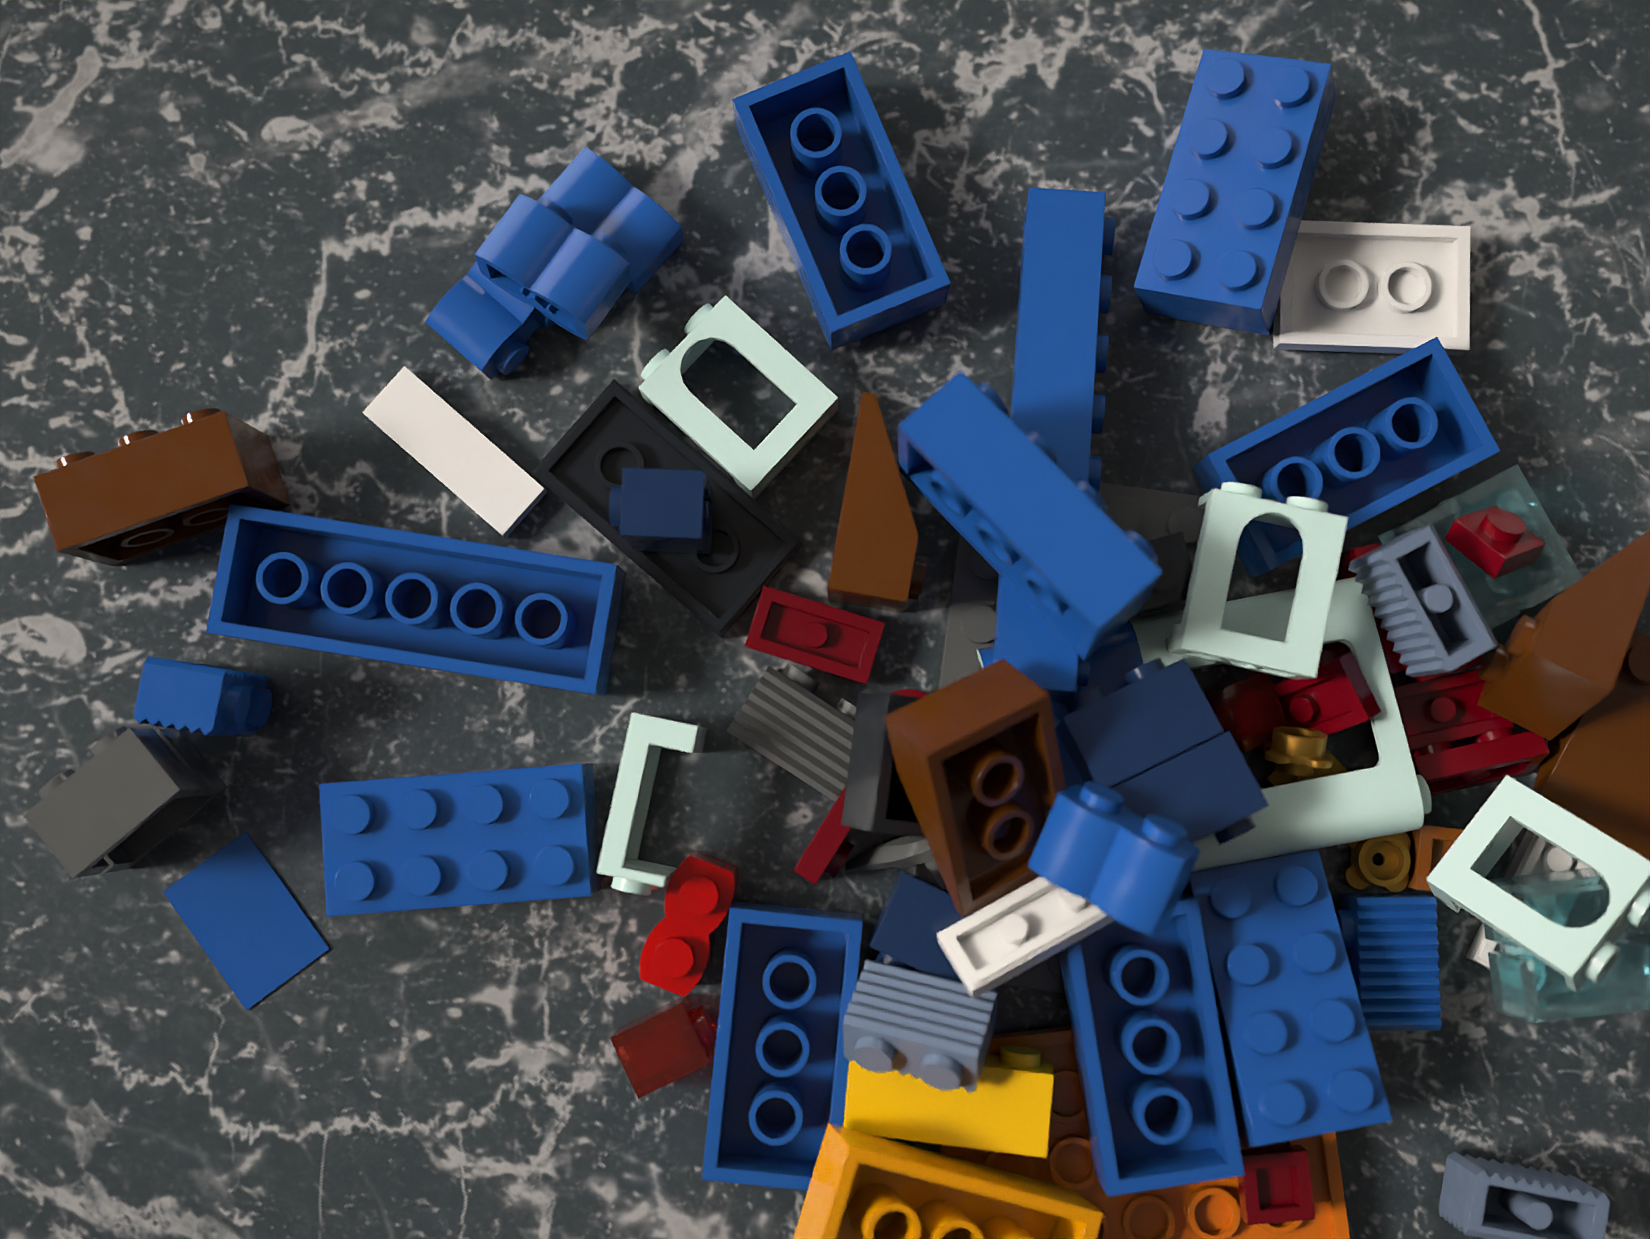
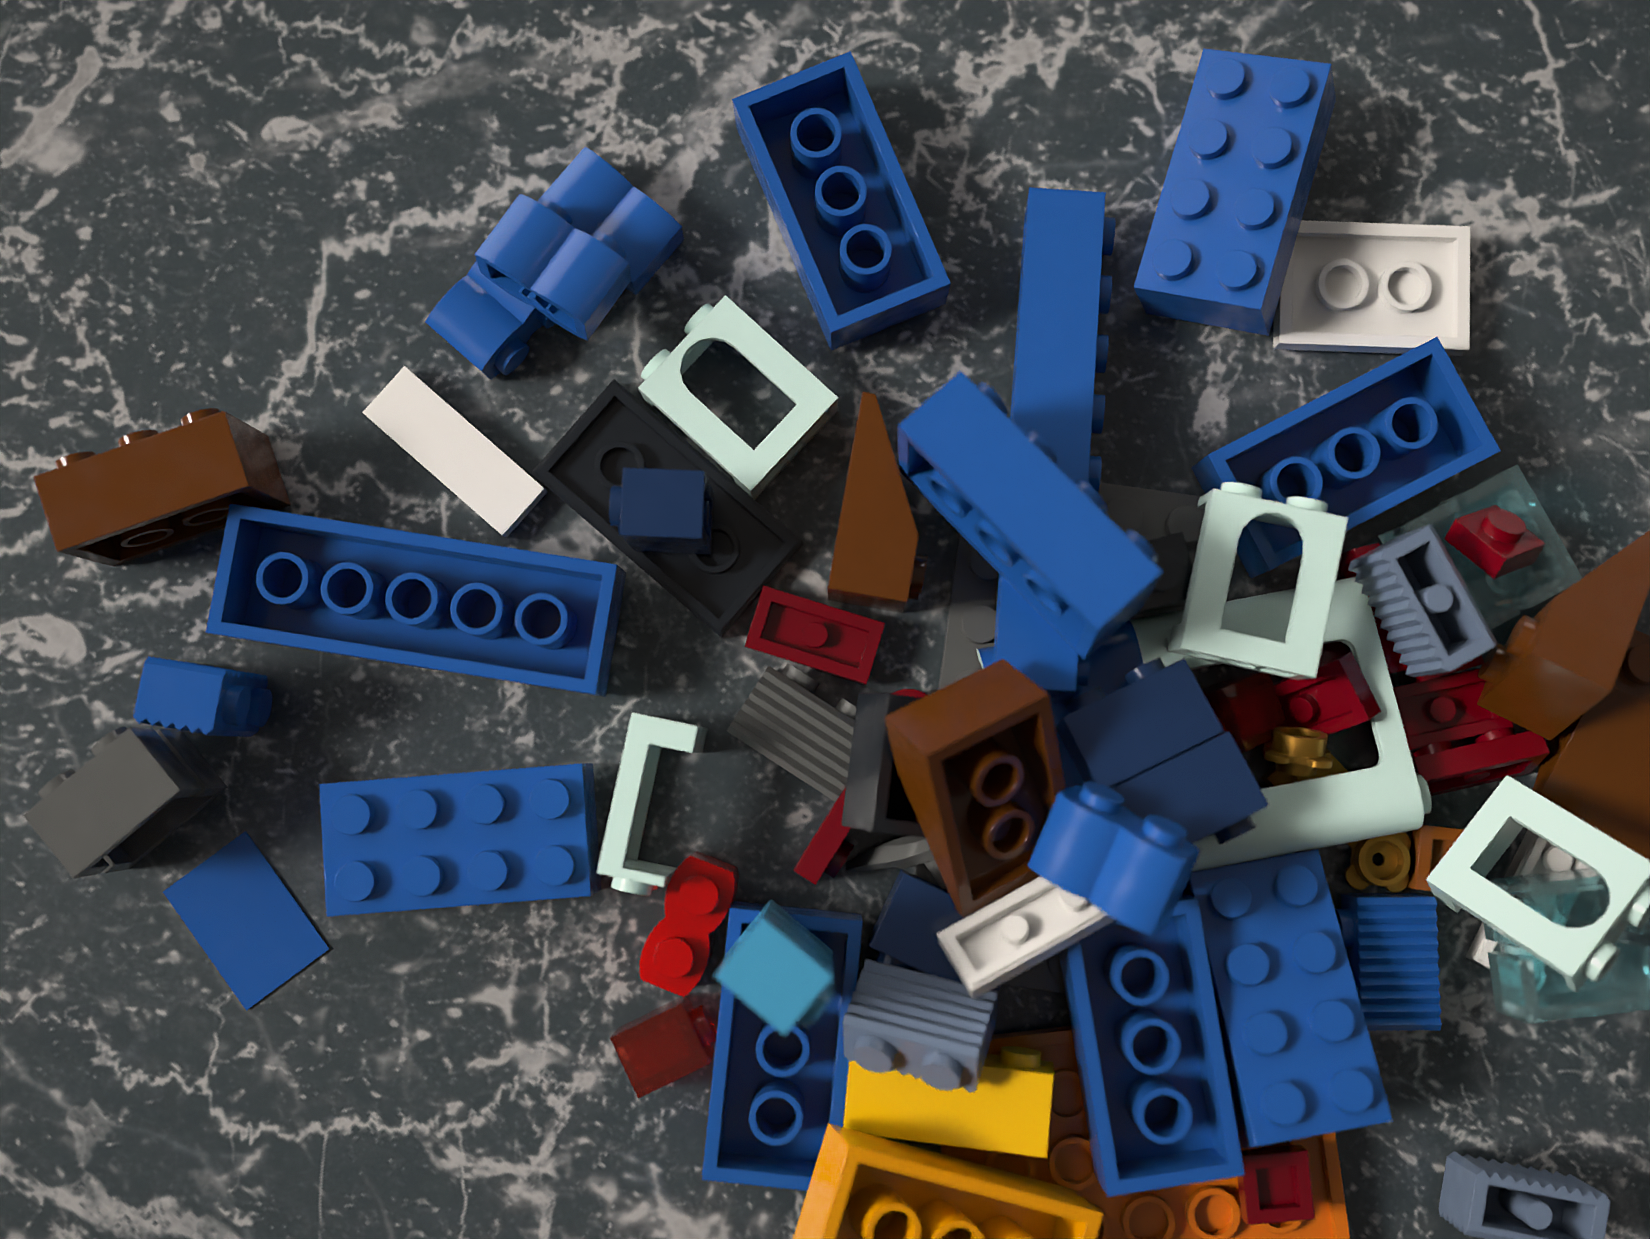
(780, 970): none -> dark azure brick

